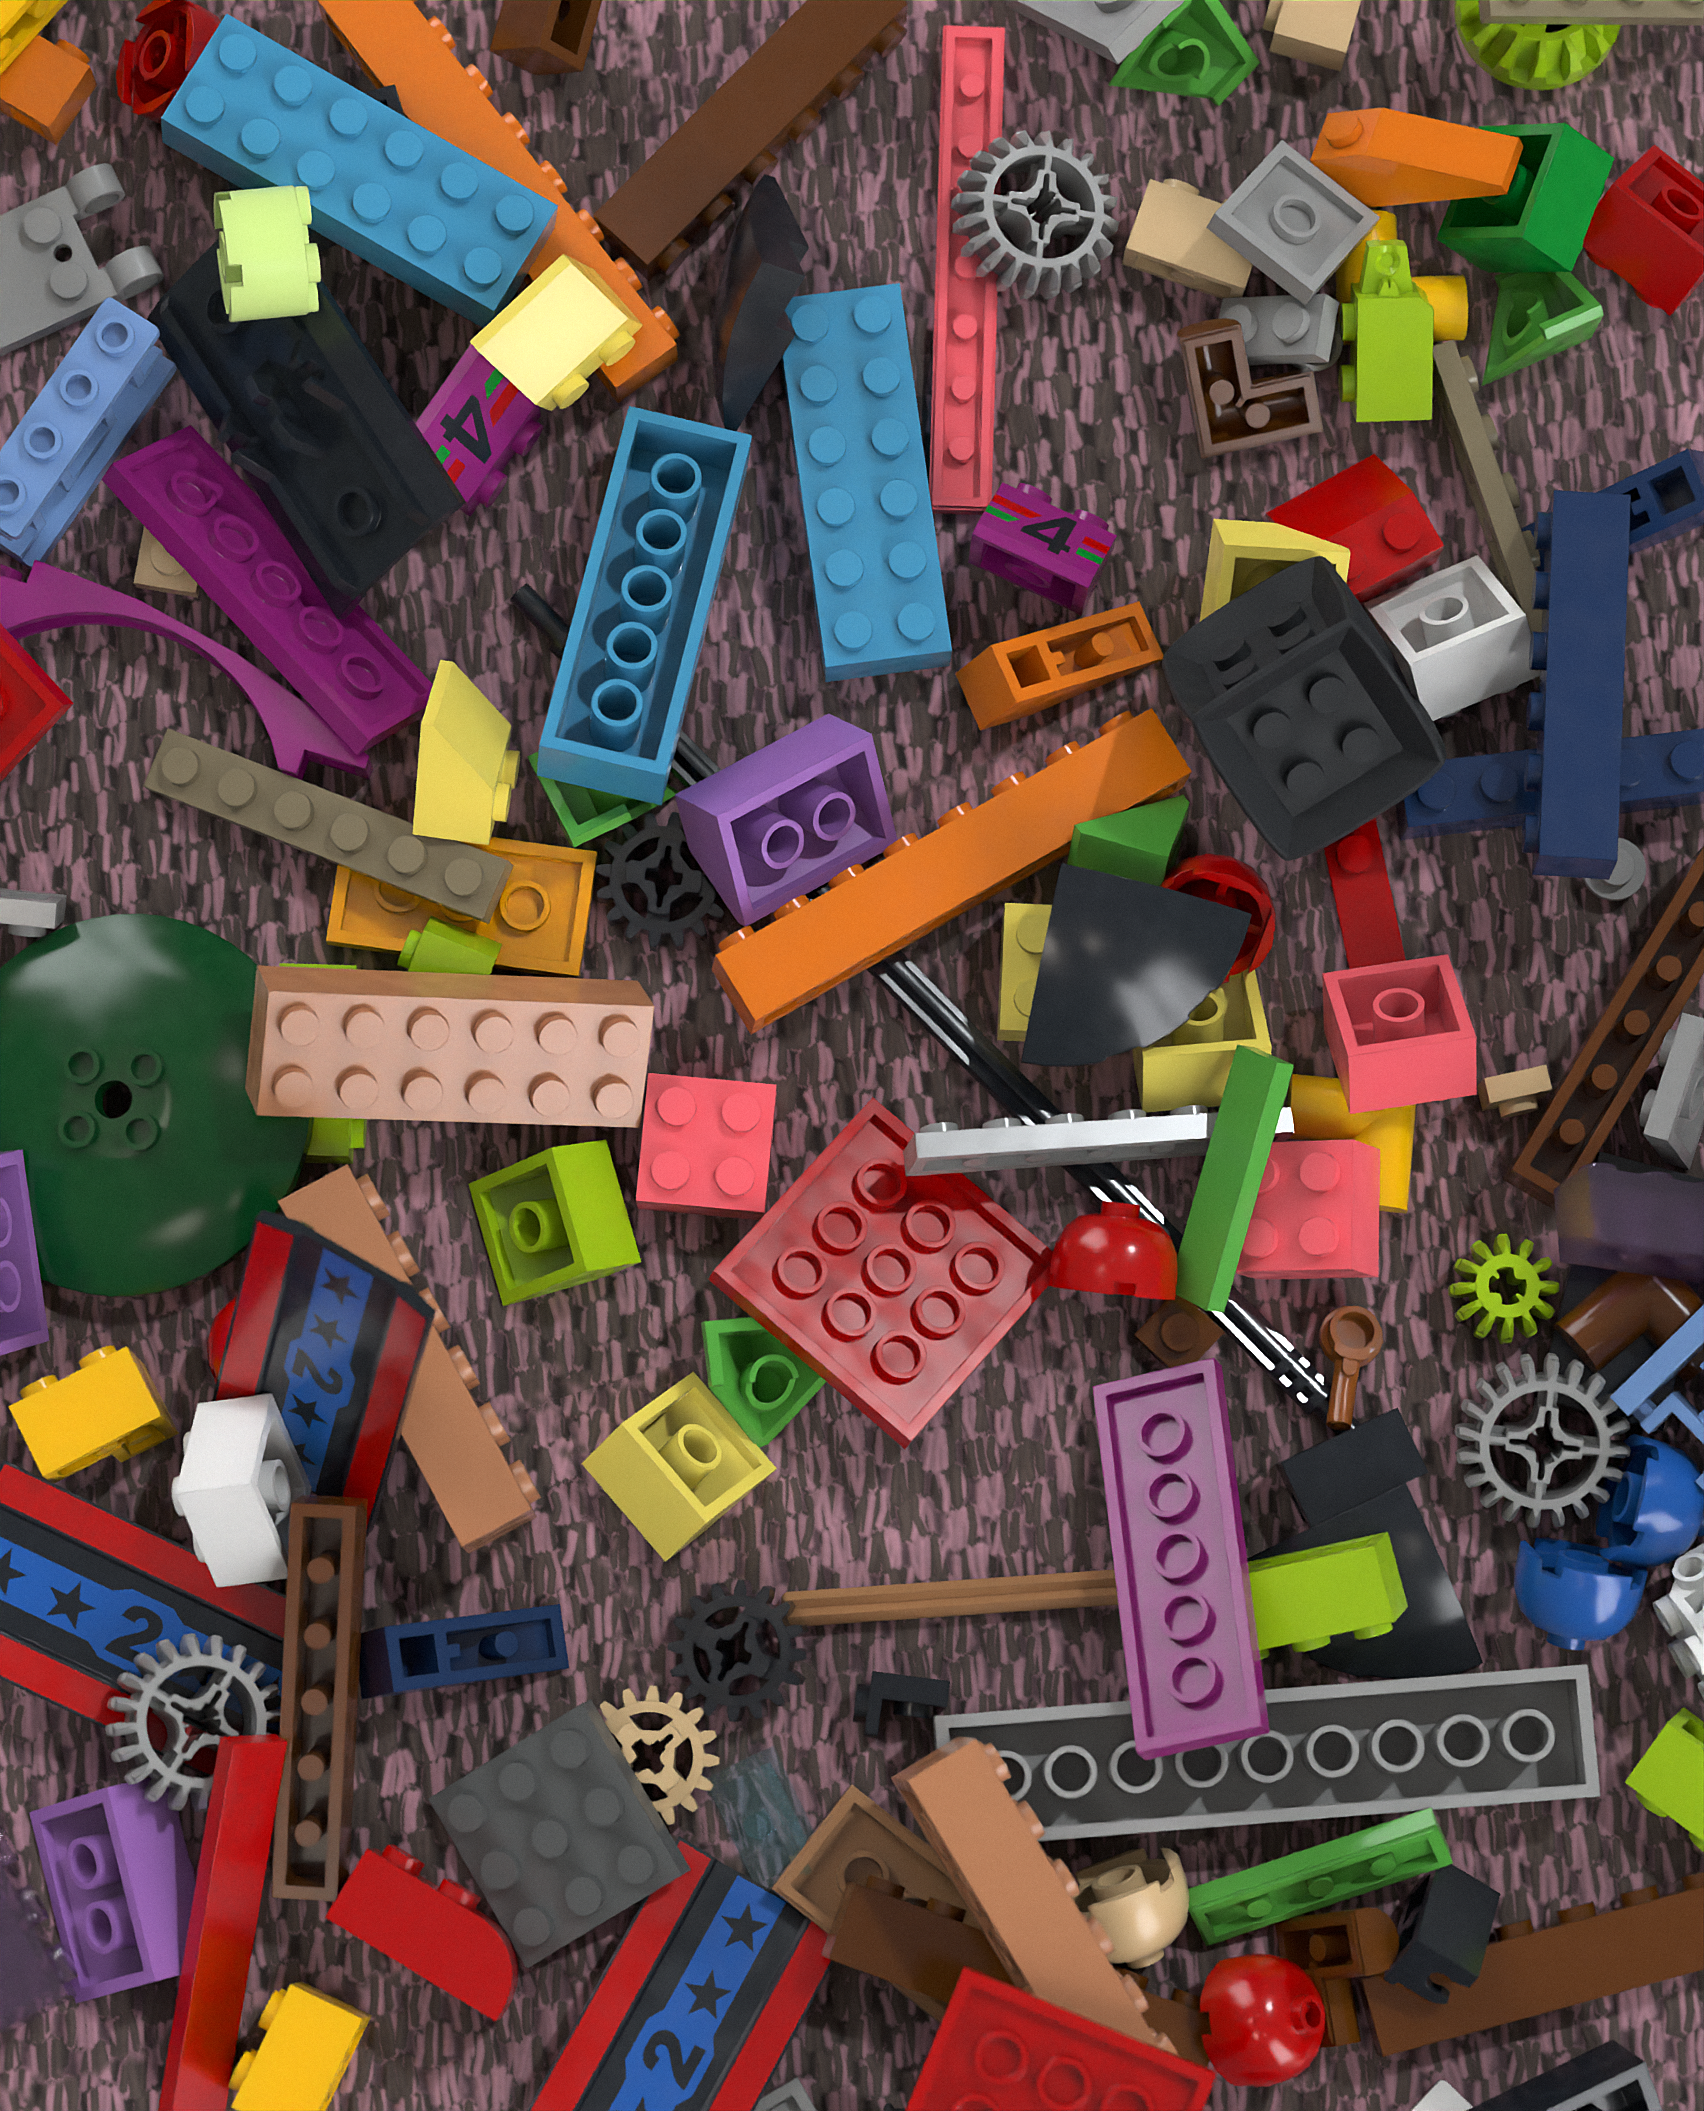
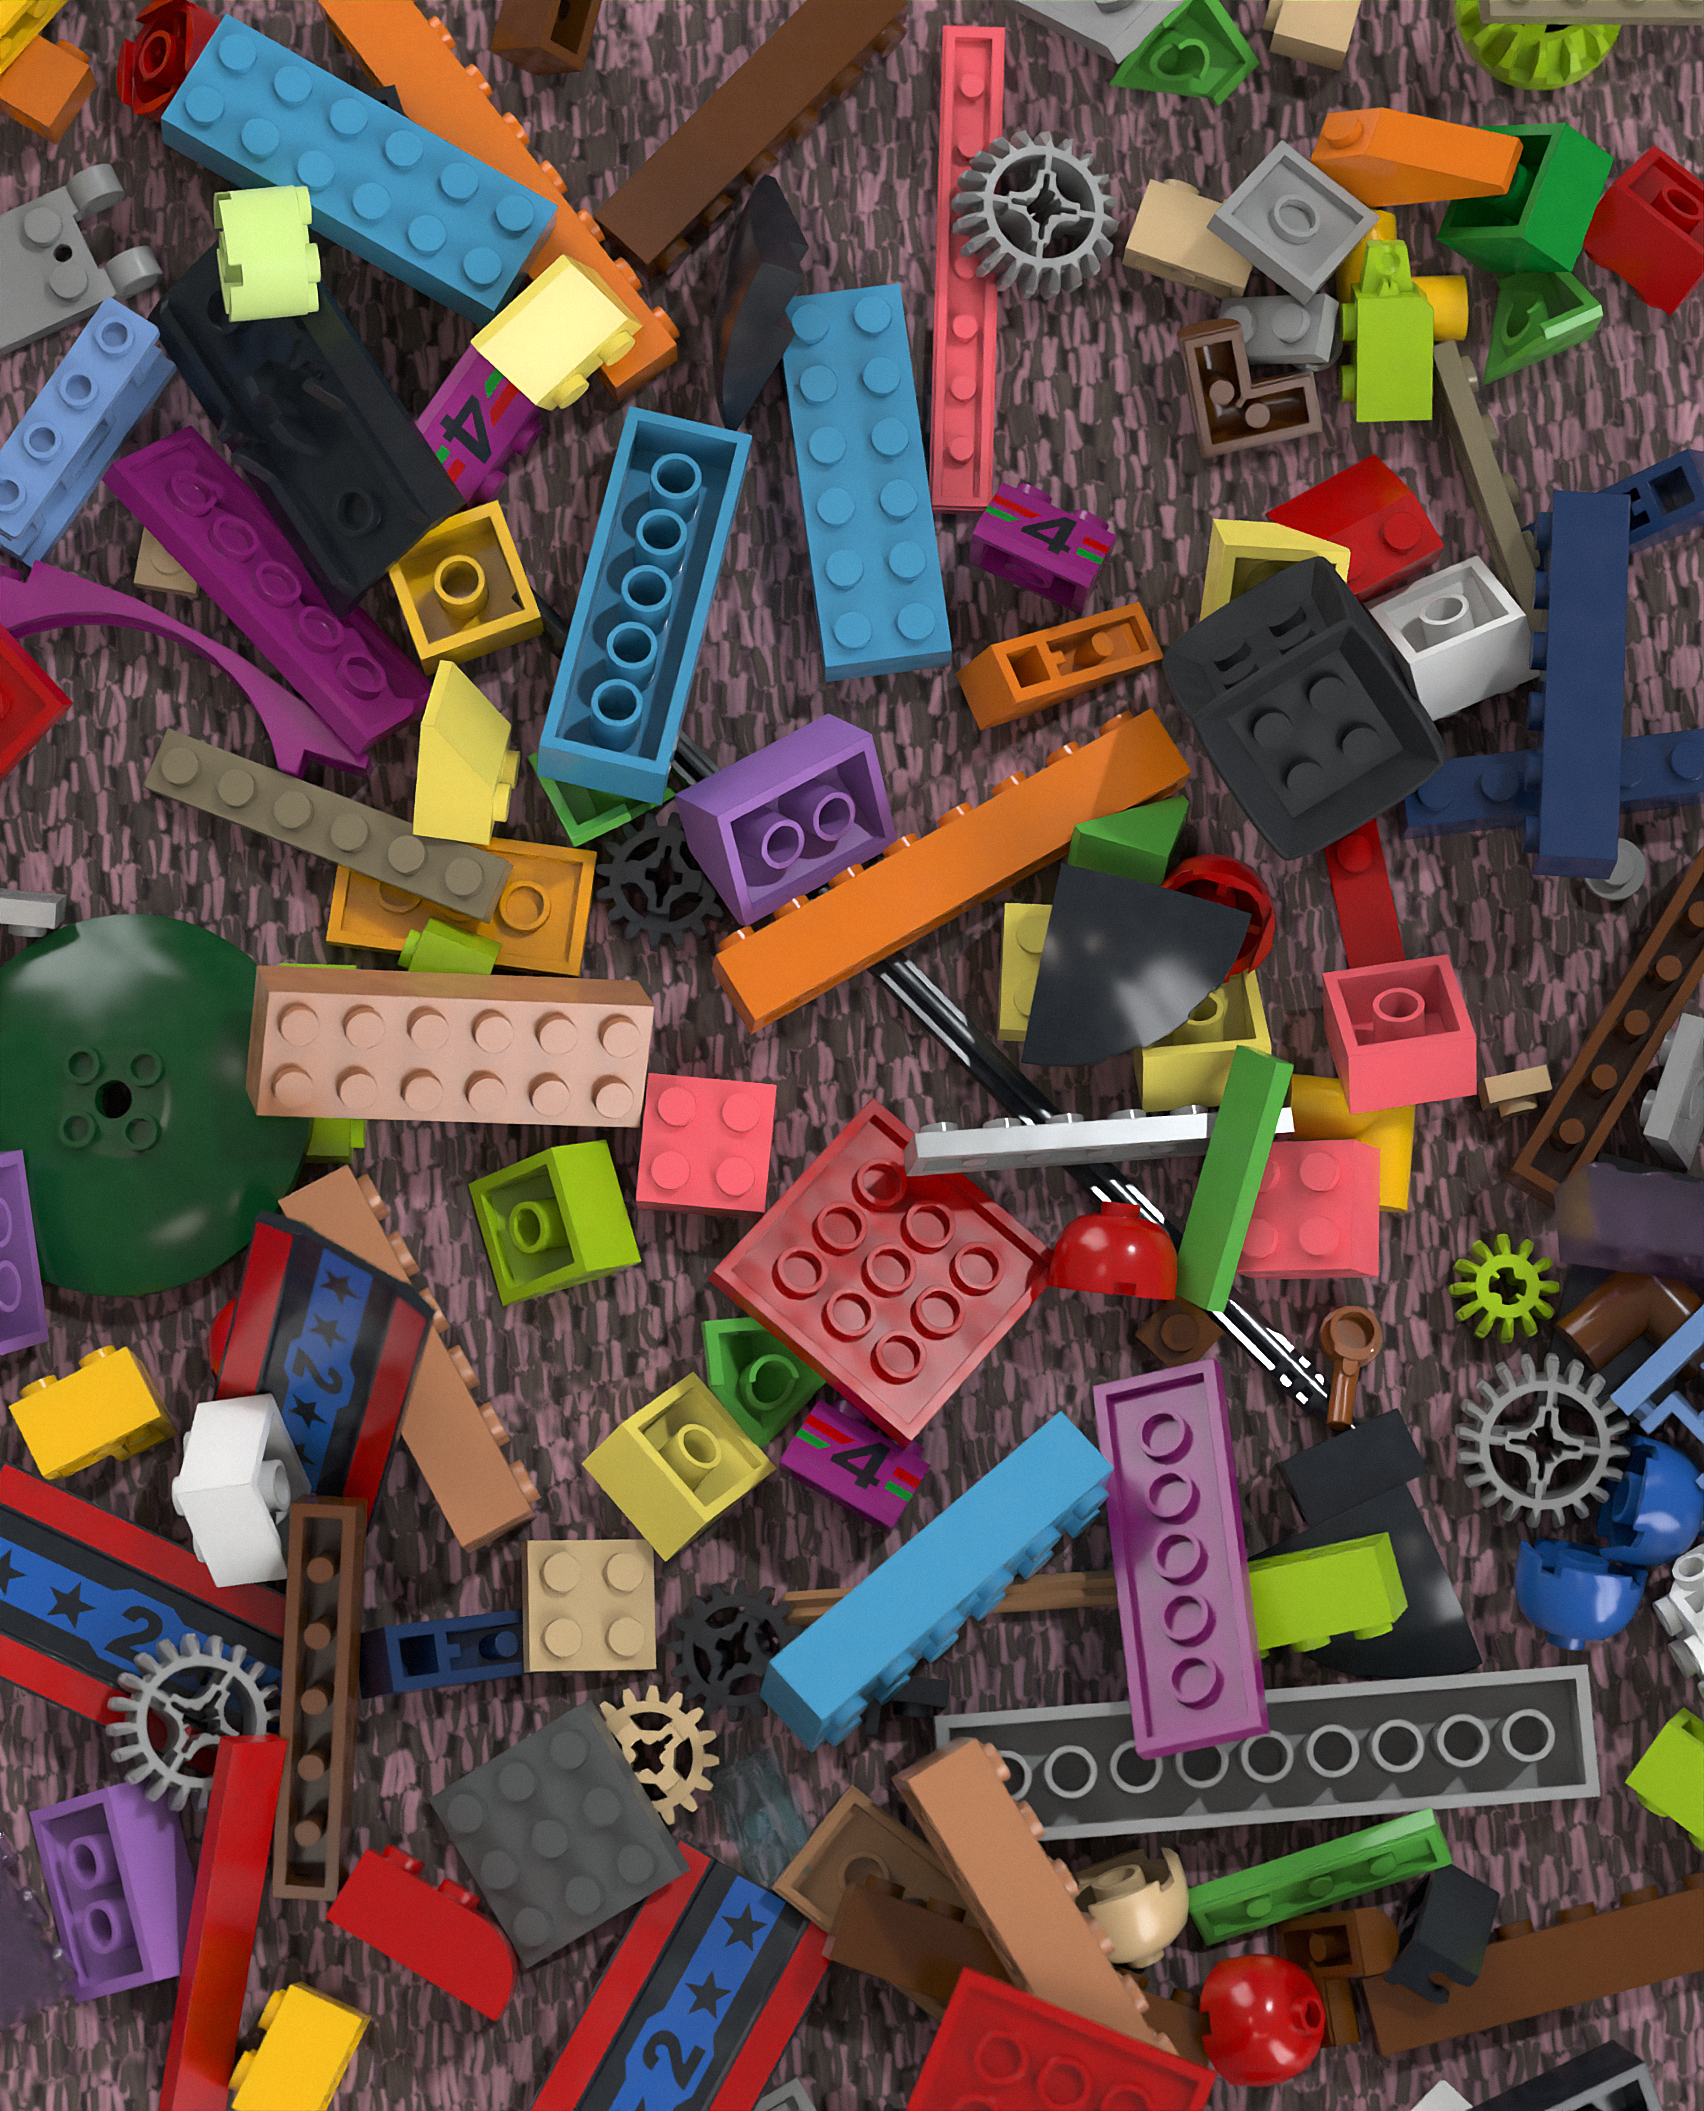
(460, 590): none -> yellow brick
(588, 1605): none -> tan plate
(854, 1464): none -> magenta slope
(936, 1582): none -> dark azure brick

